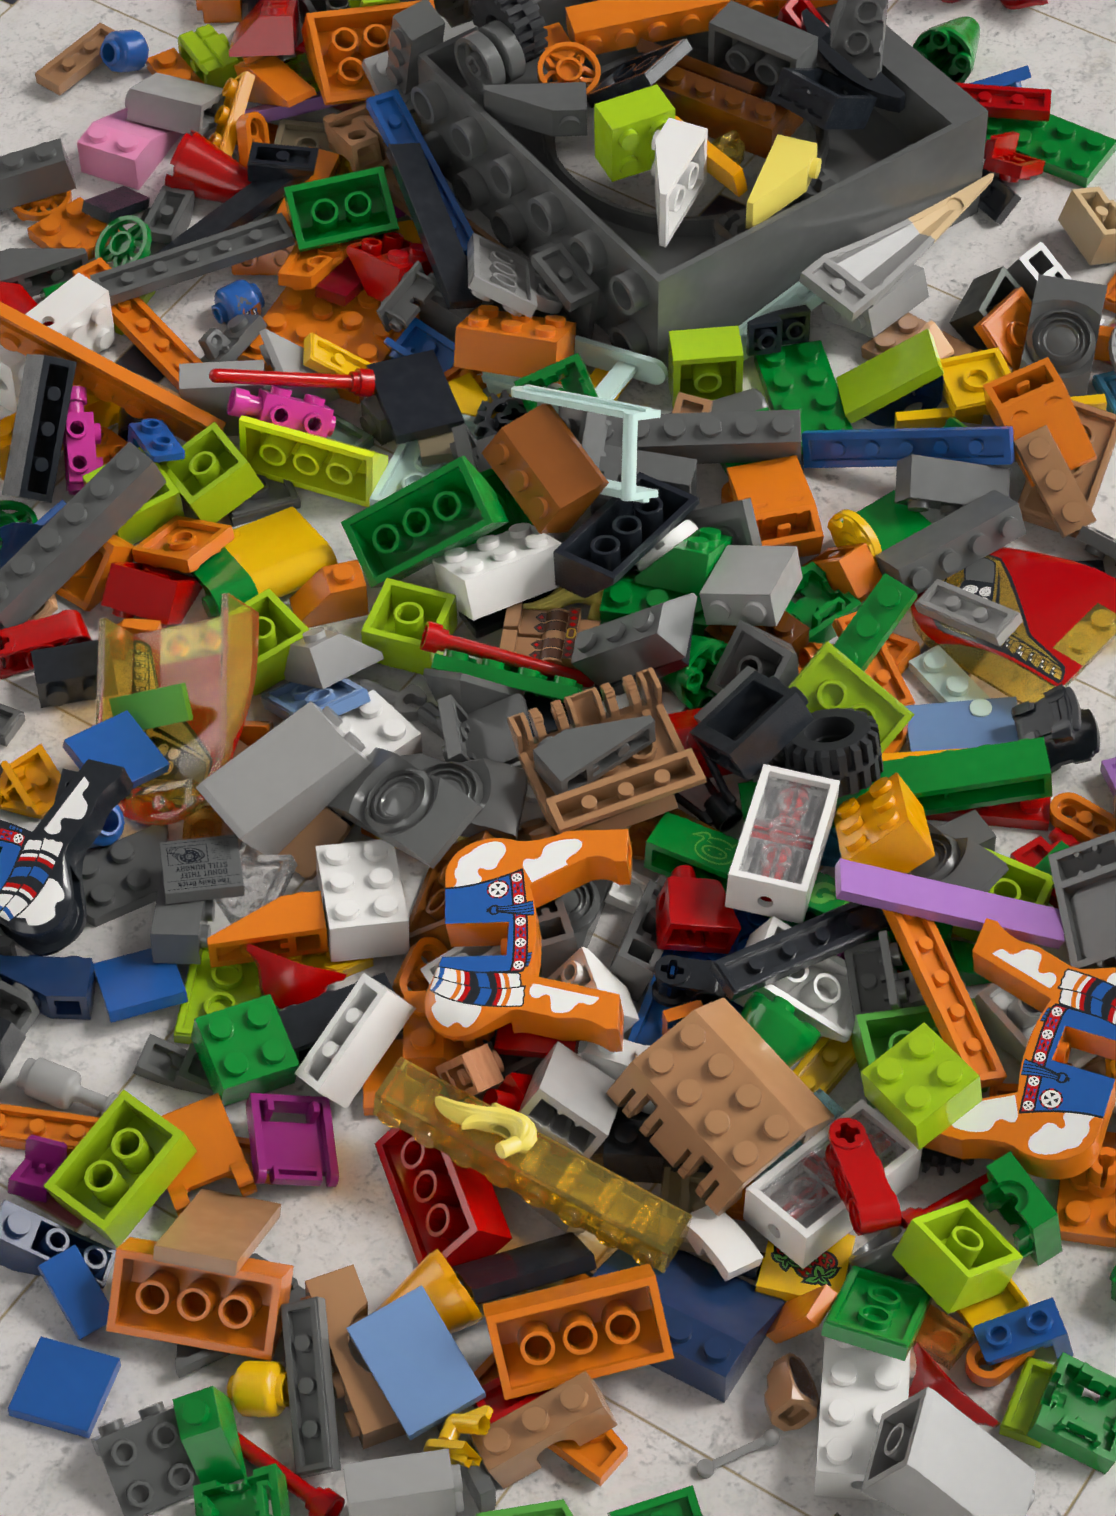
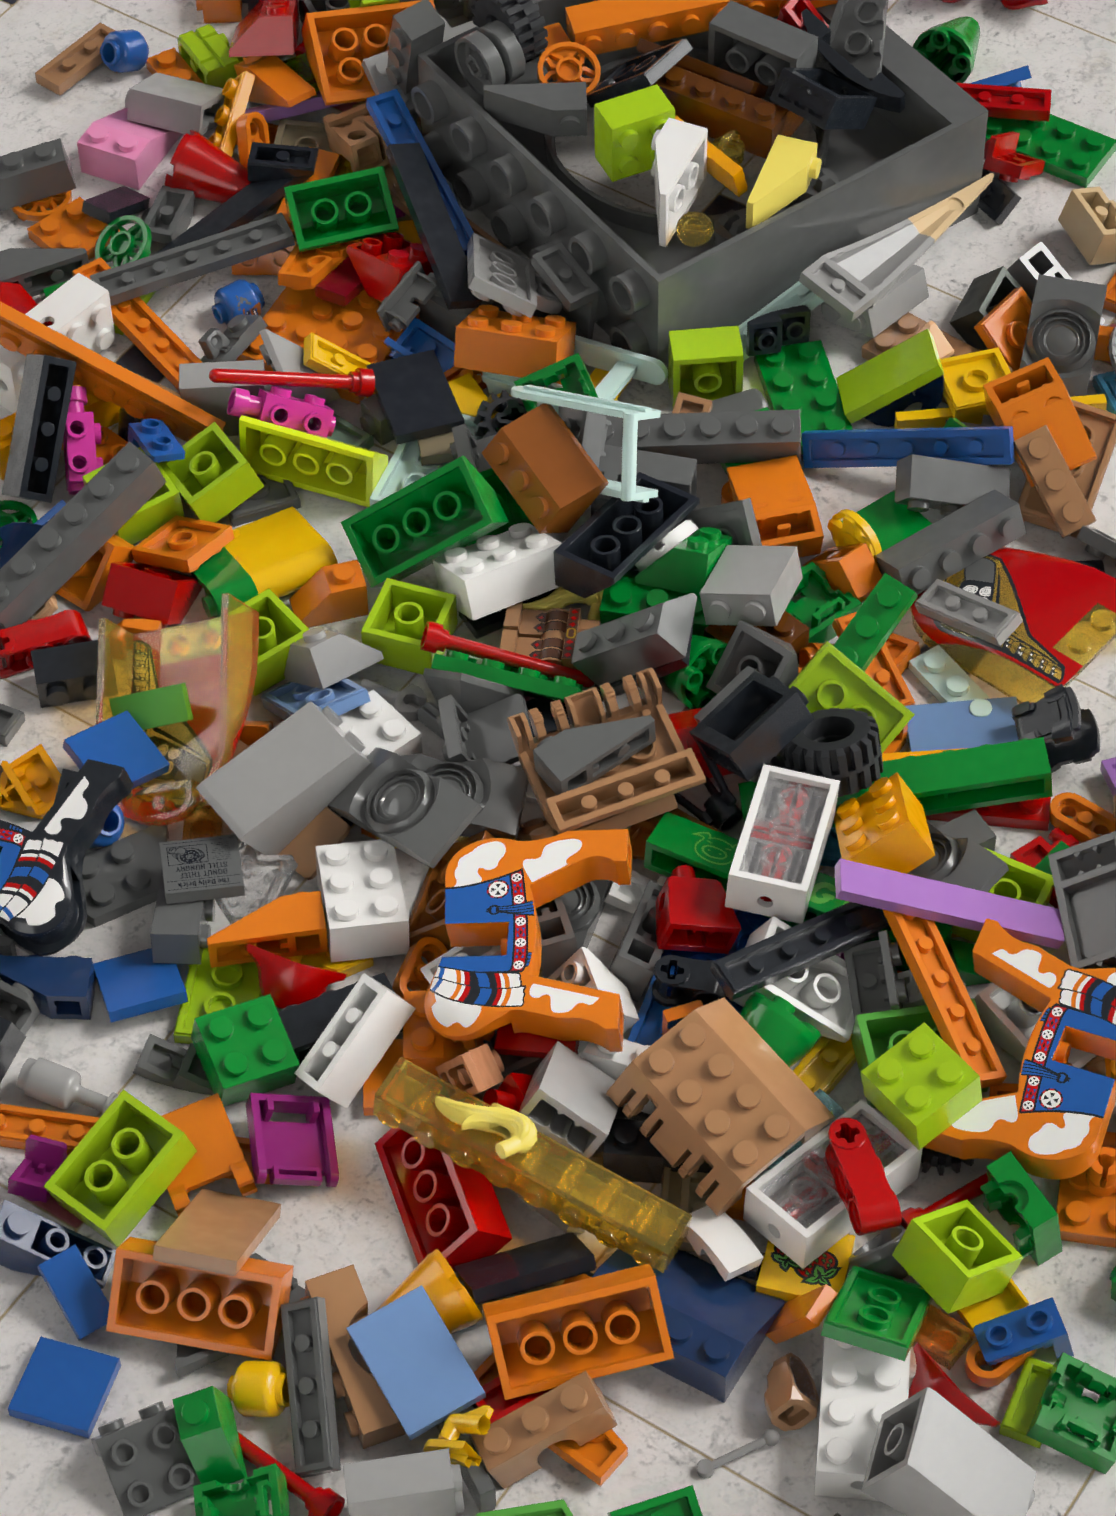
(694, 229): none -> clear yellow tile

